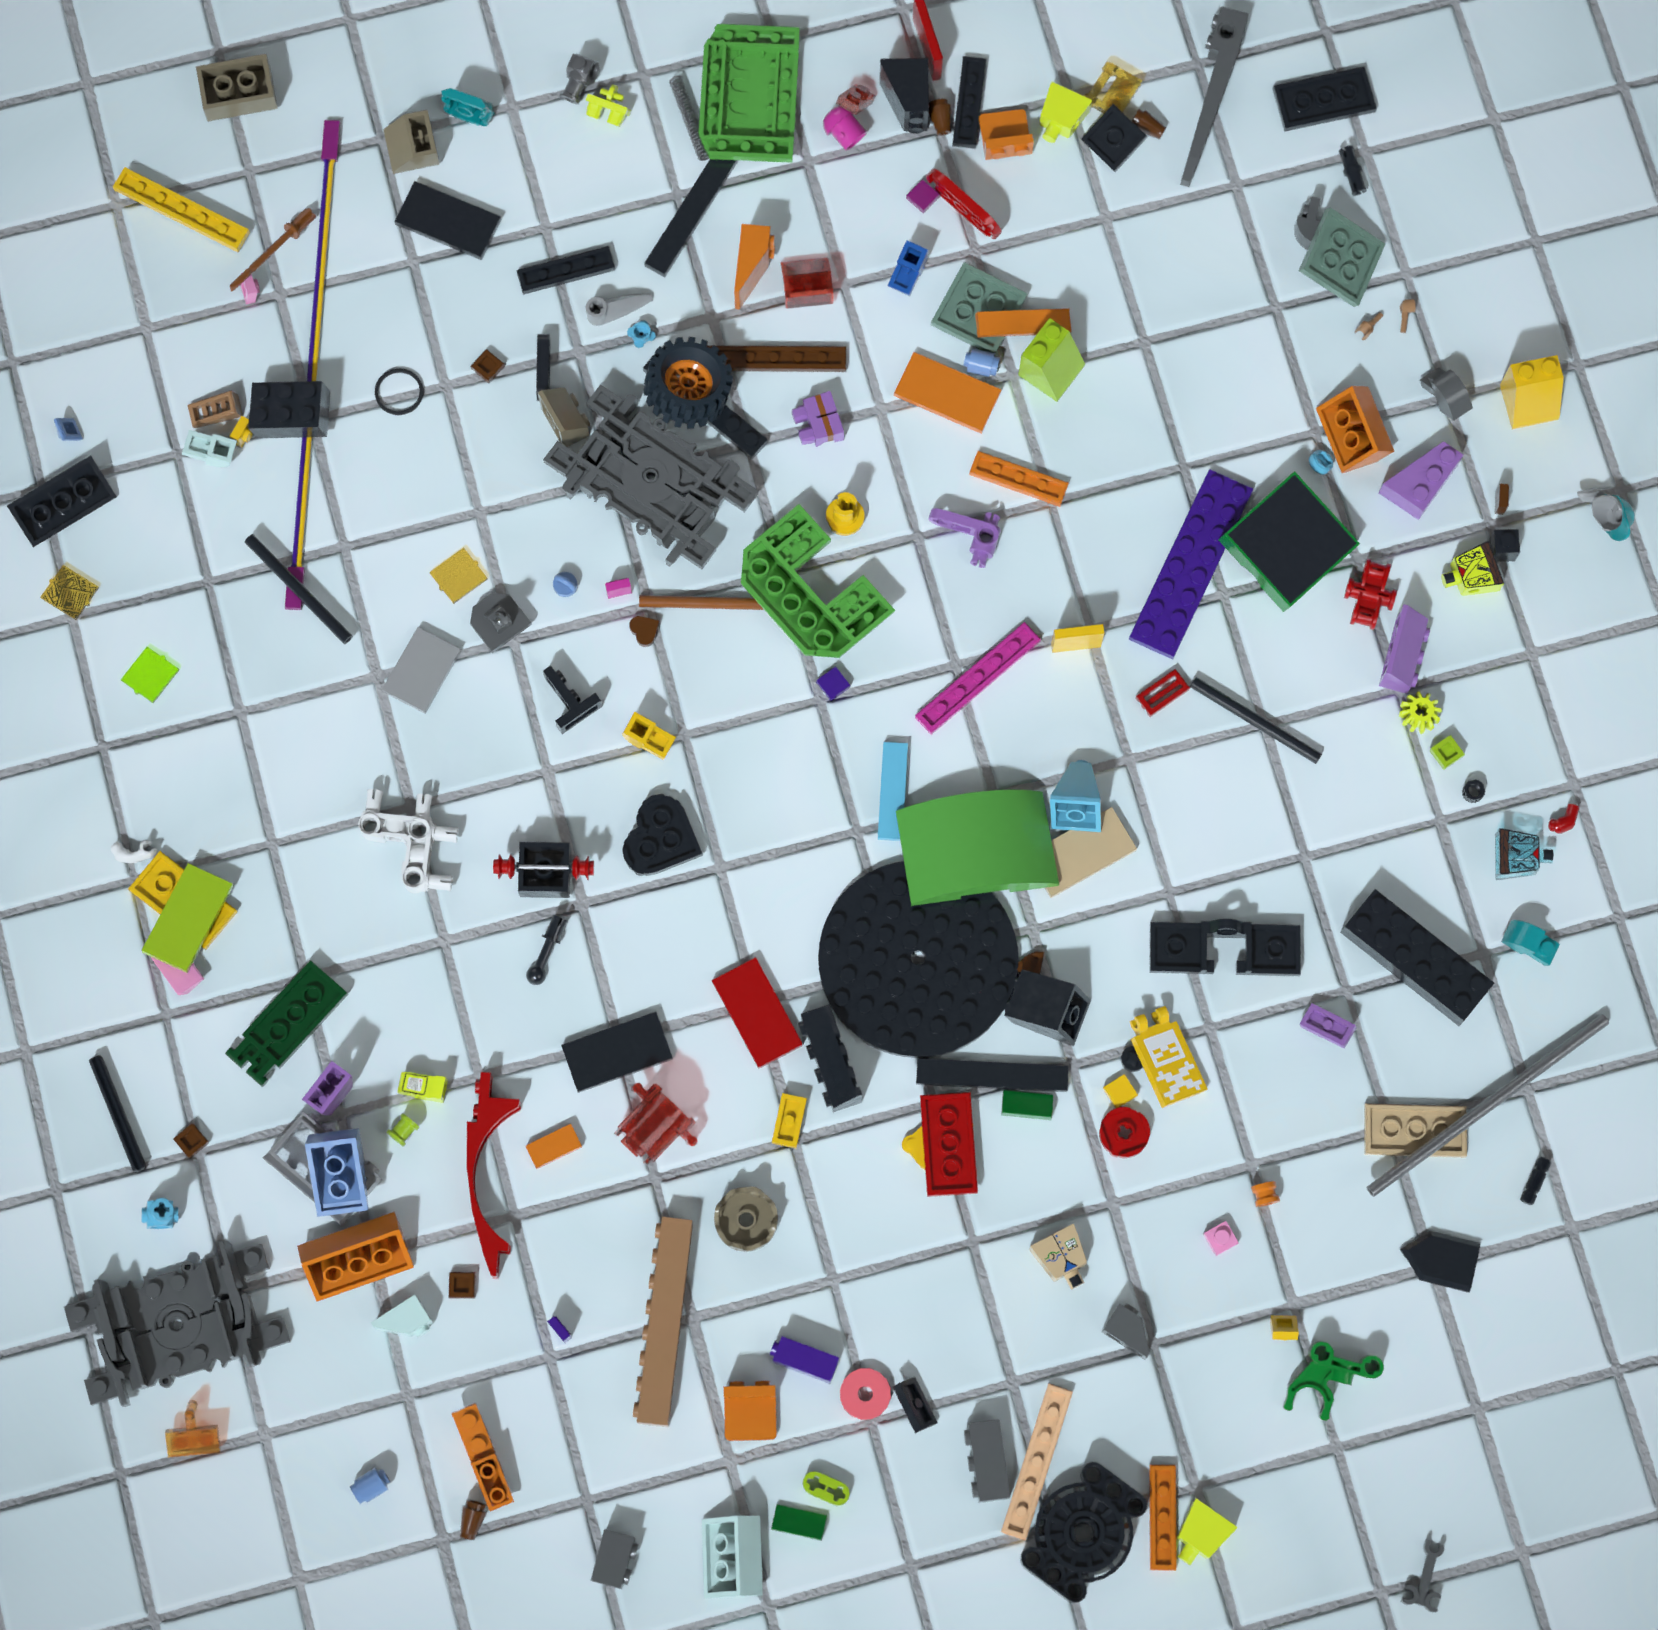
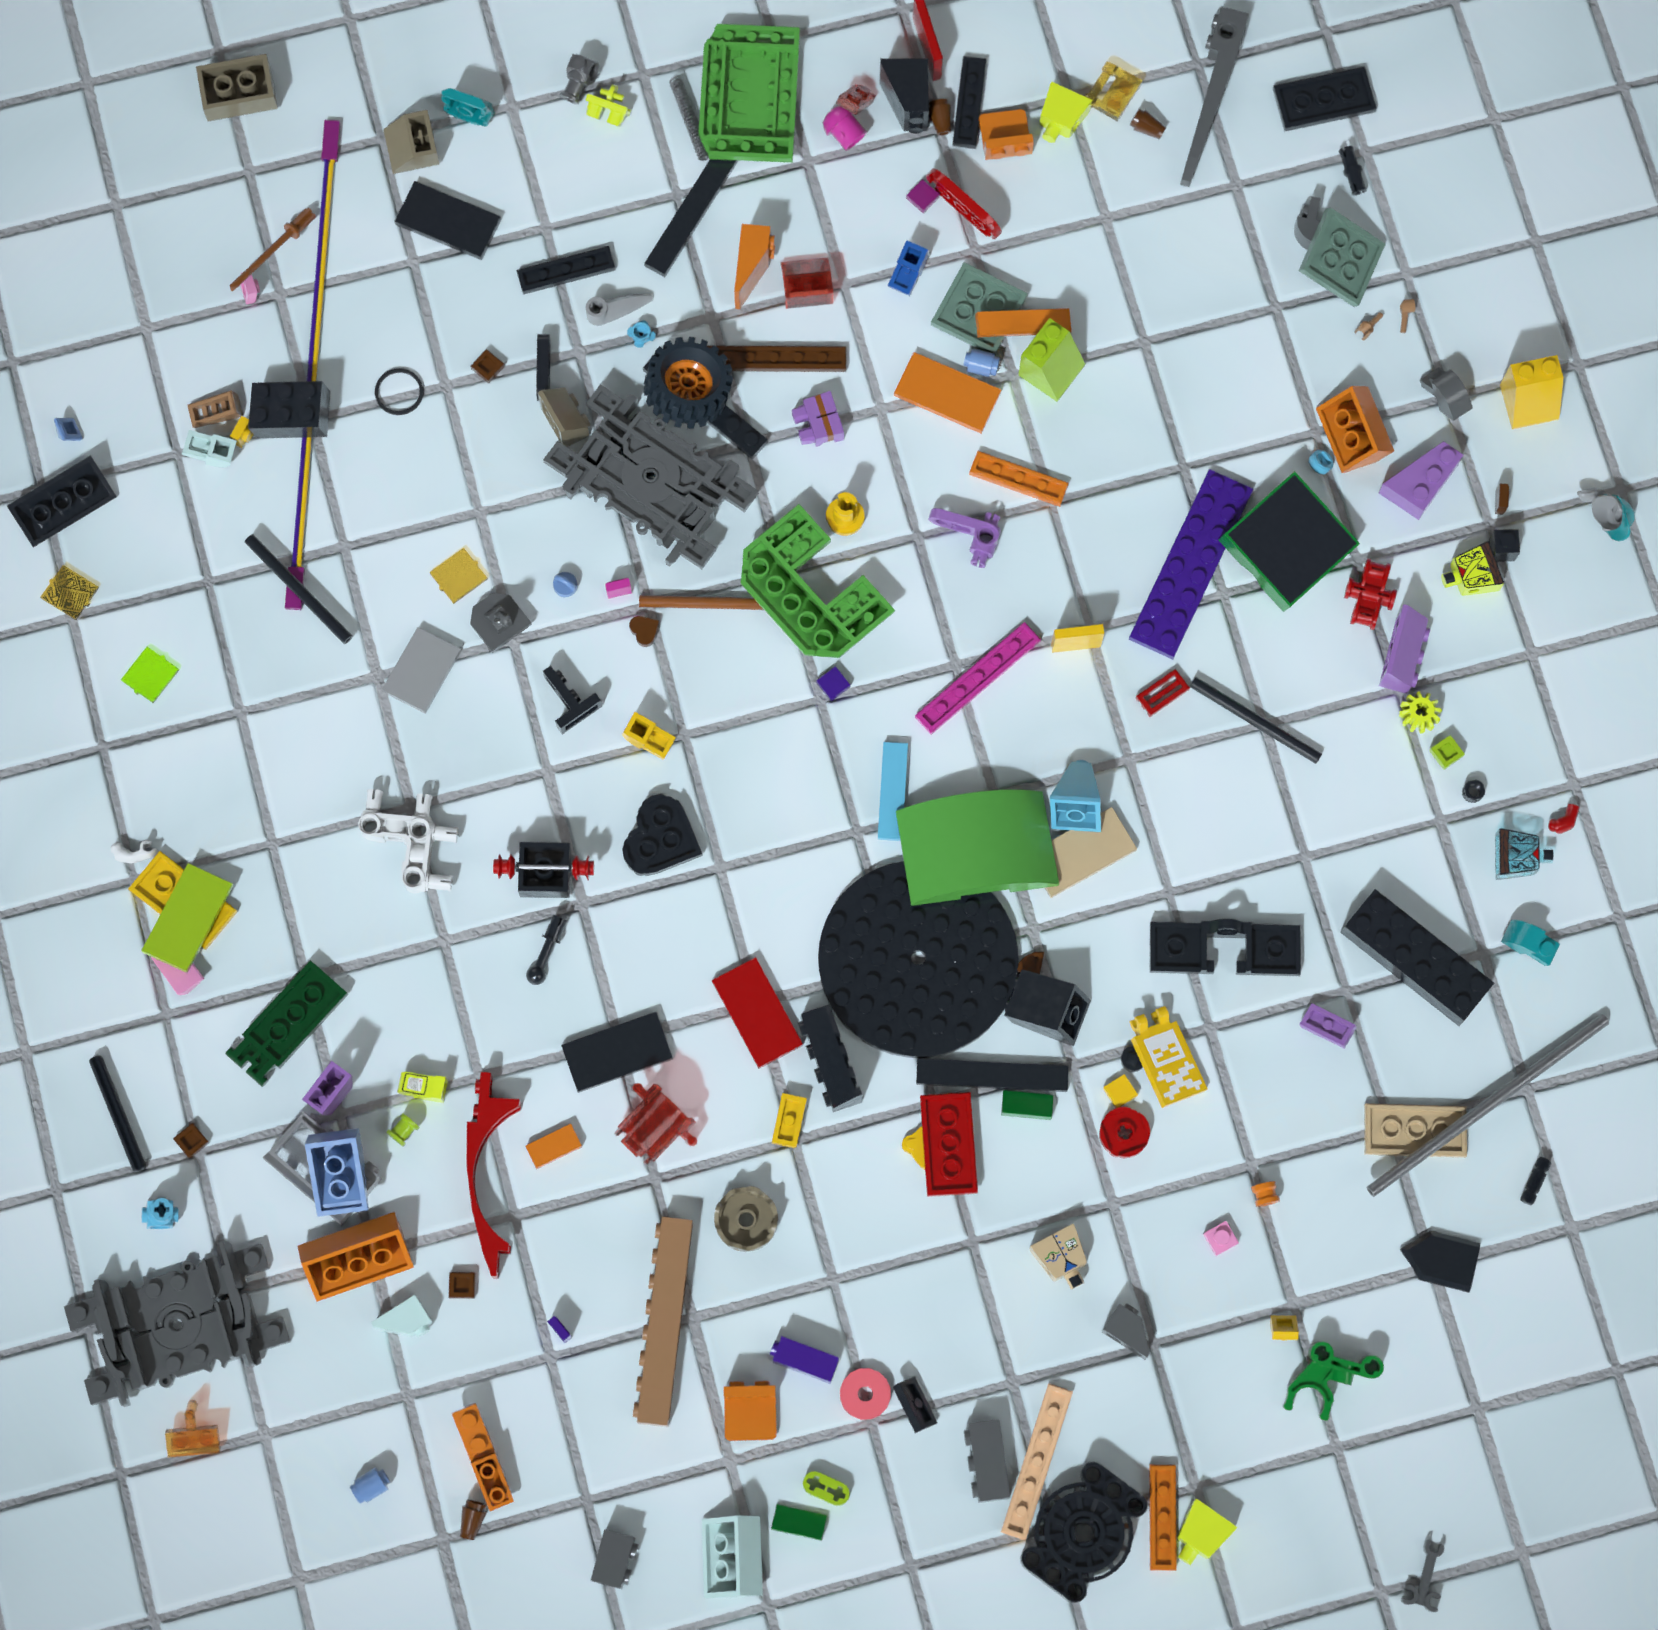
(181, 209): yellow plate -> none
(1114, 138): black tile -> none

